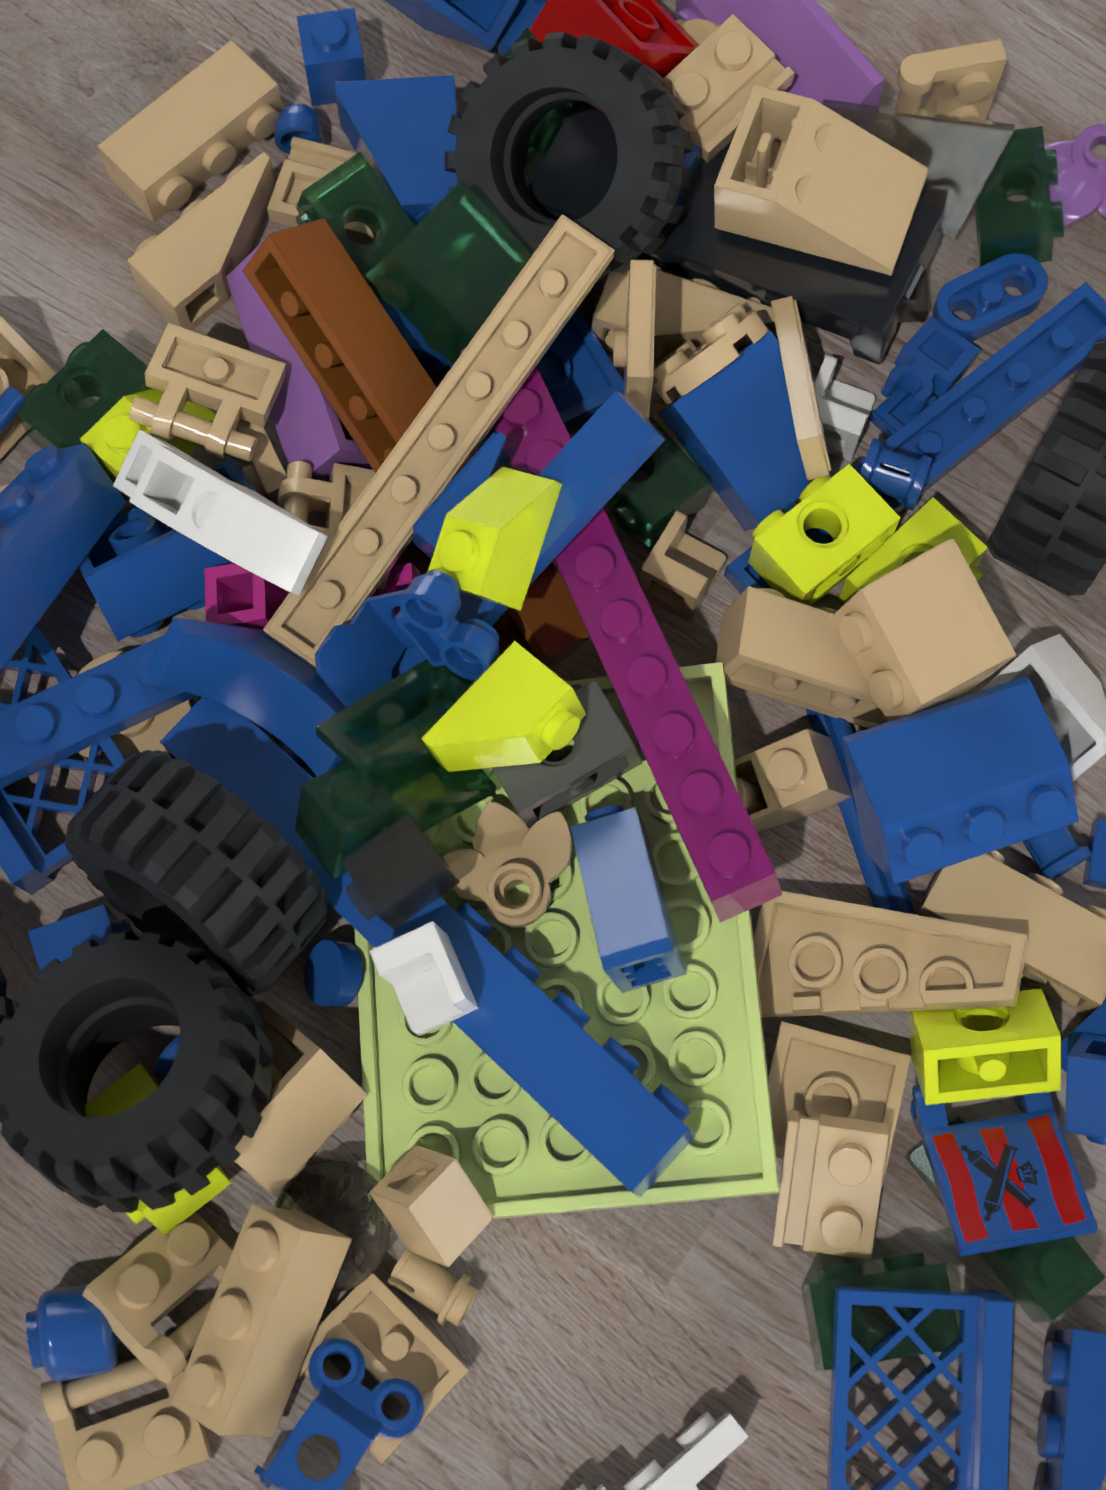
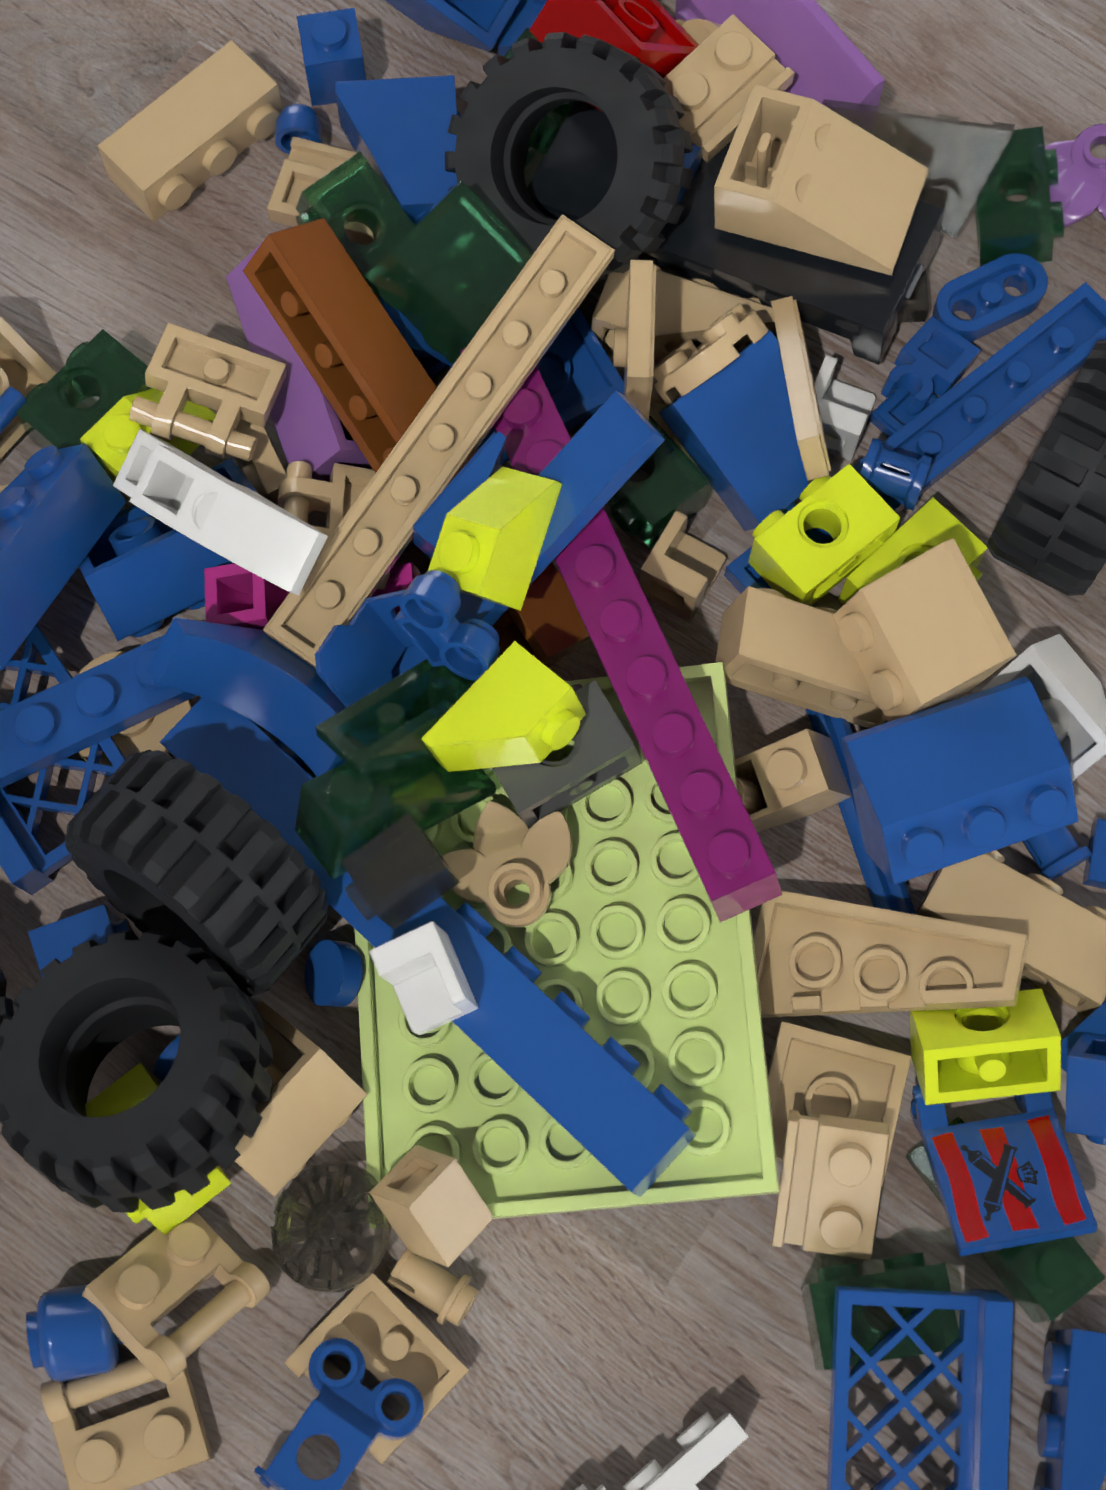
(189, 261): tan slope -> none
(261, 1322): tan brick -> none
(626, 899): slope -> none
(959, 81): tan plate -> none

